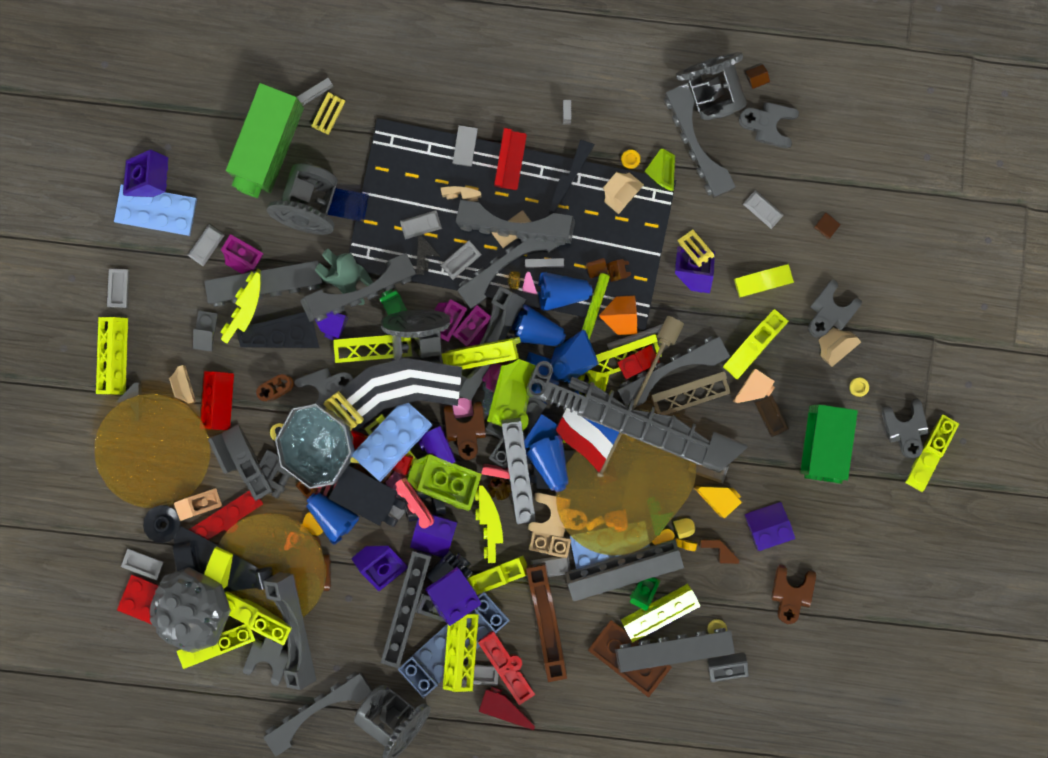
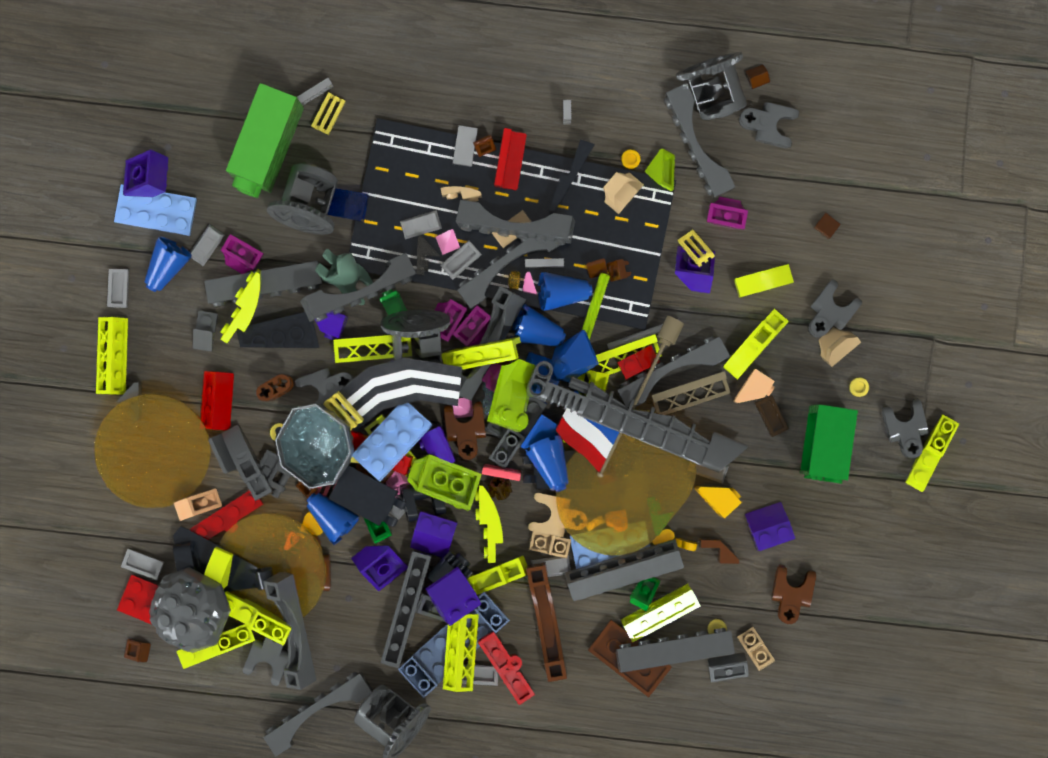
(137, 650): none -> reddish brown slope
(154, 520): black dish -> none
(165, 263): none -> blue cone
(182, 386): tan slope -> none
(378, 532): none -> green slope
(414, 503): coral plate -> none
(447, 242): none -> bright pink slope
(484, 145): none -> reddish brown slope
(500, 706): dark red slope -> none
(518, 470): plate -> none
(621, 315): orange slope -> none
(684, 527): light yellow tile -> none
(727, 213): none -> magenta slope
(756, 648): none -> tan slope
(763, 209): light grey tile -> none

